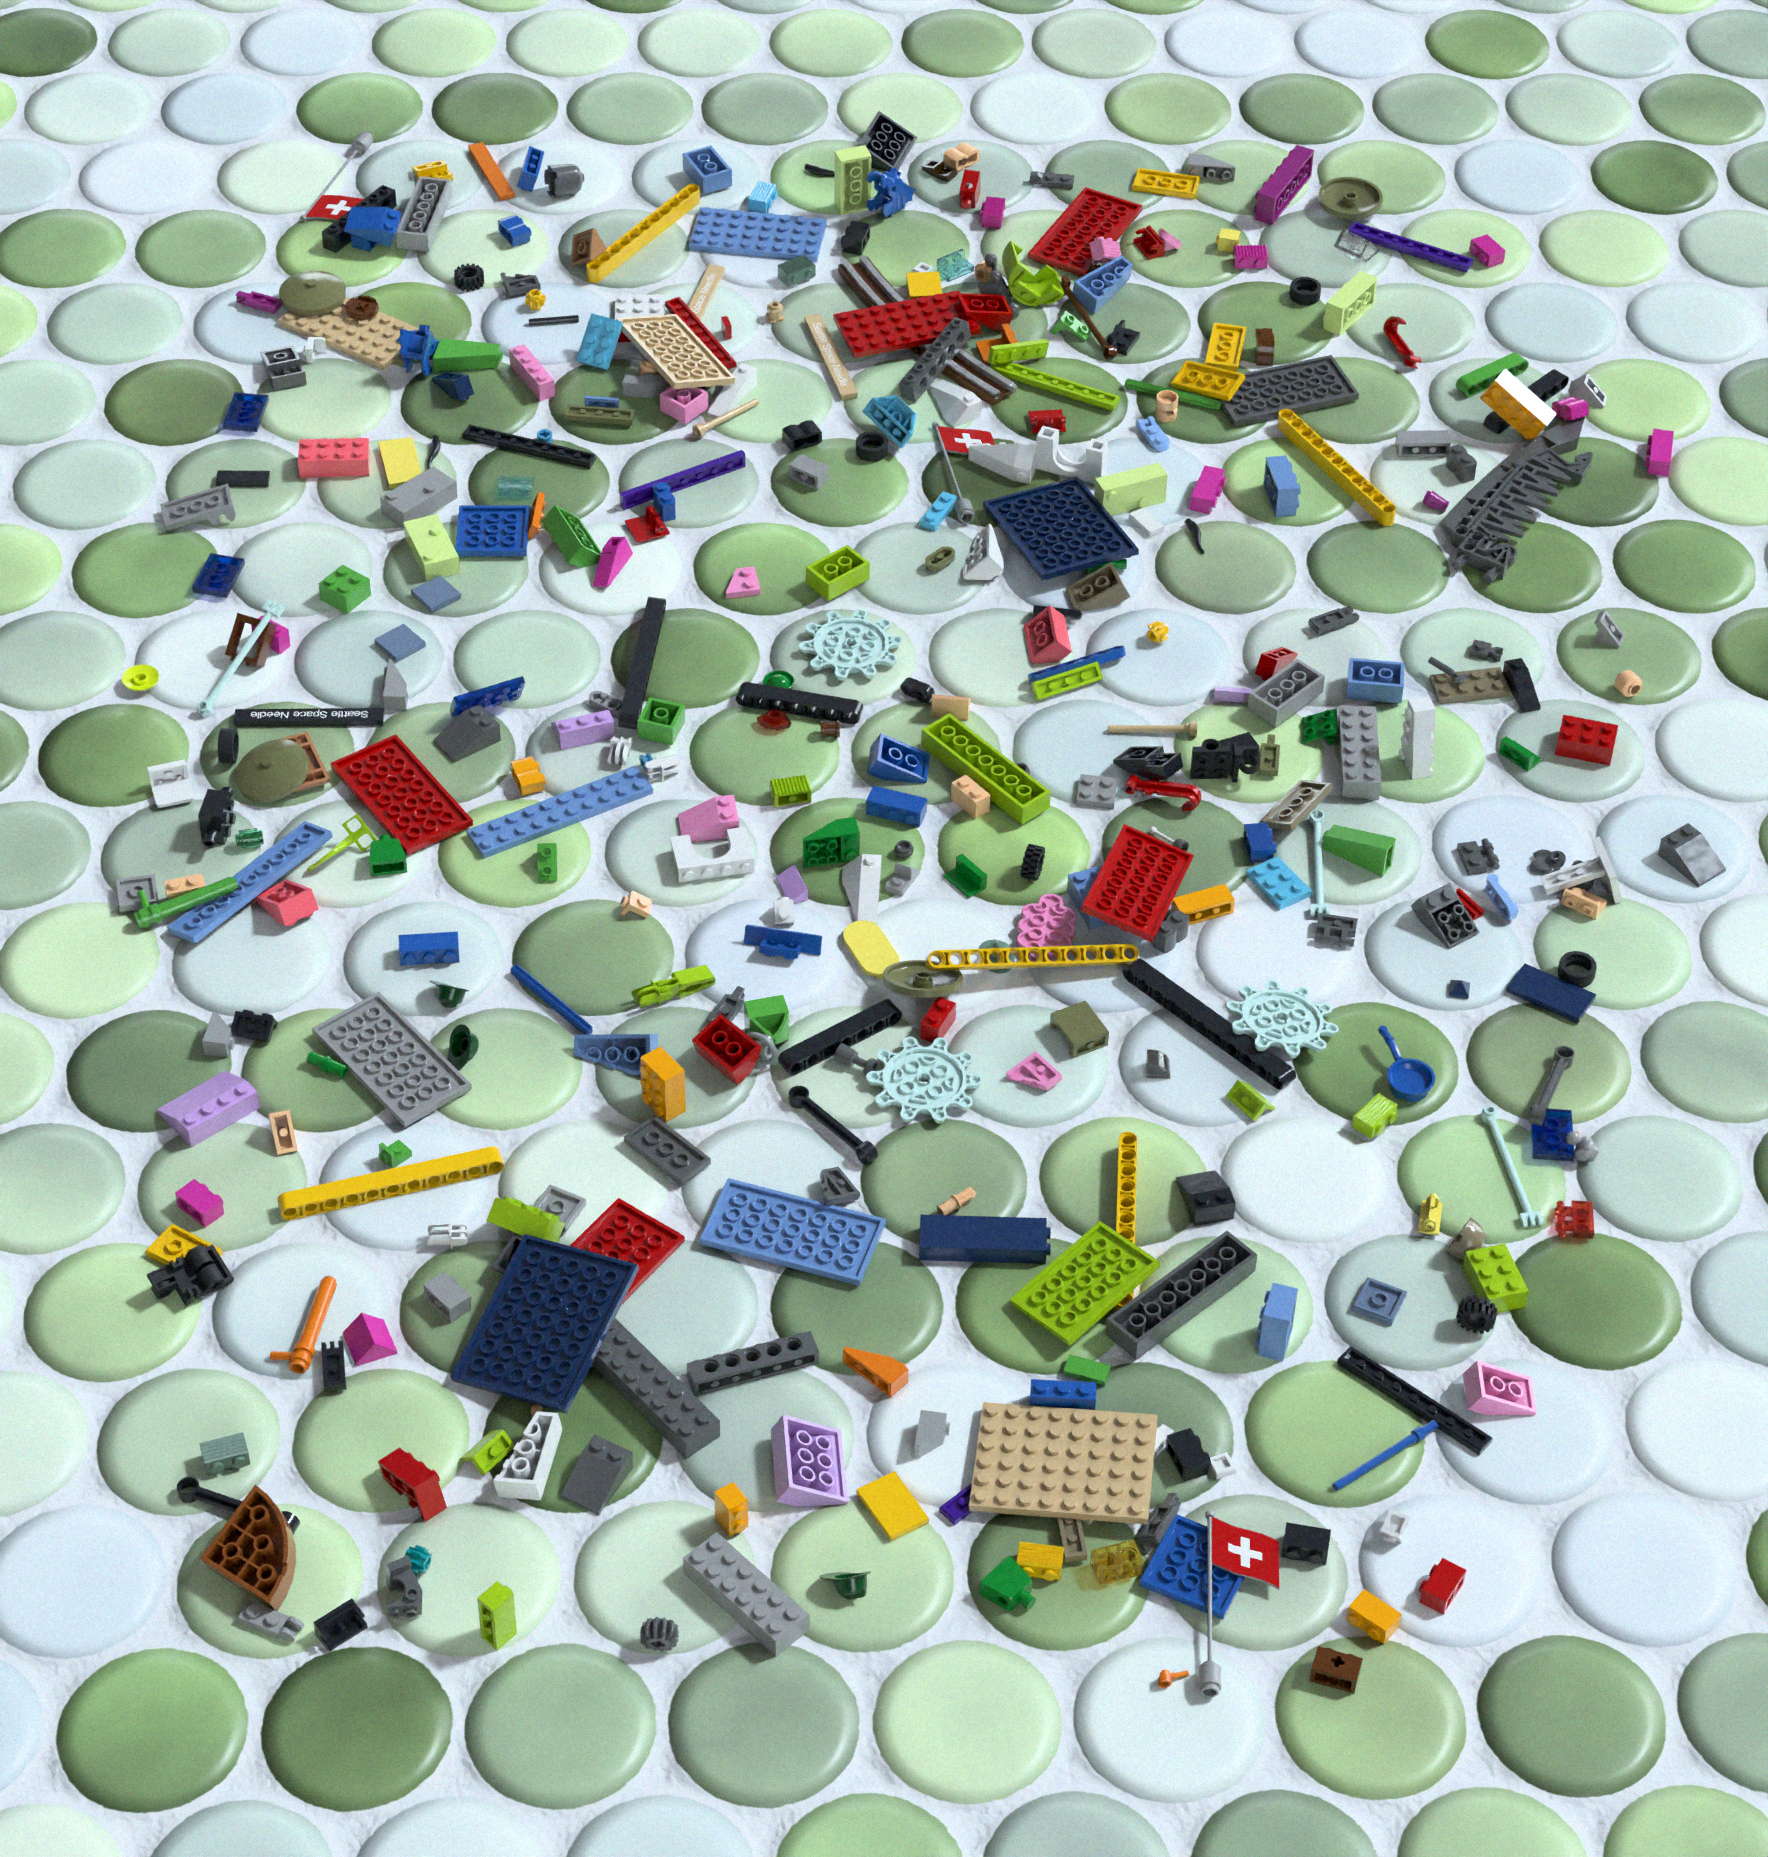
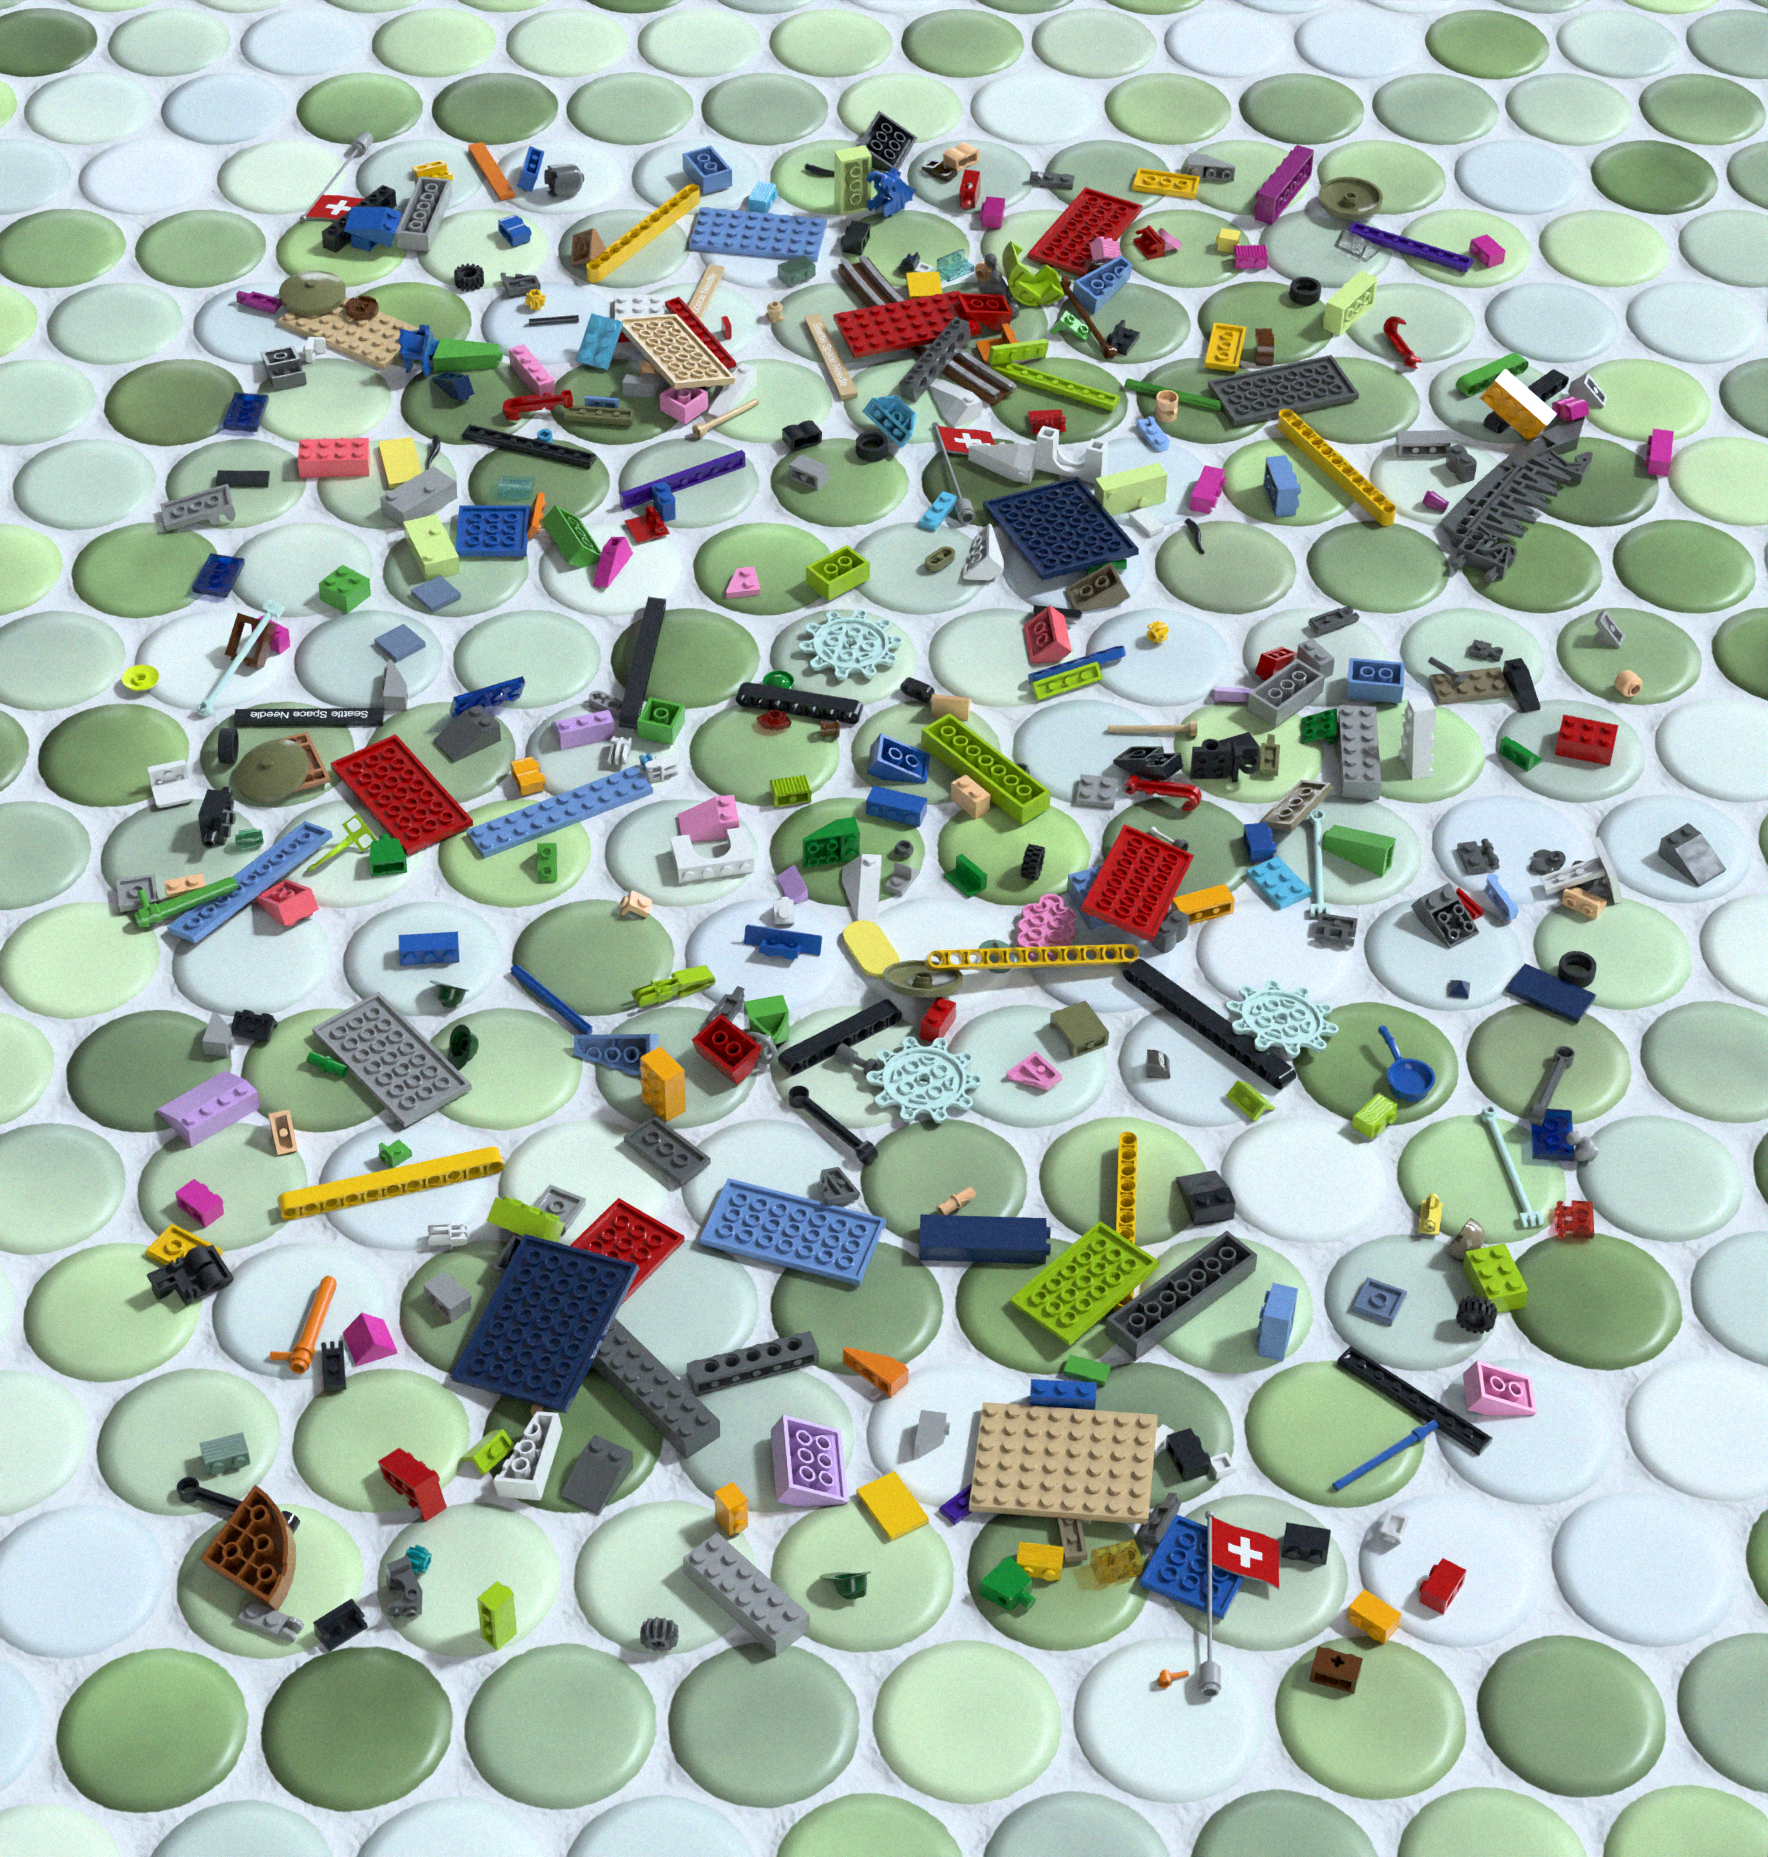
(517, 405): none -> red piece
(909, 263): none -> black plate
(1207, 380): yellow tile -> none
(1316, 657): none -> light grey brick

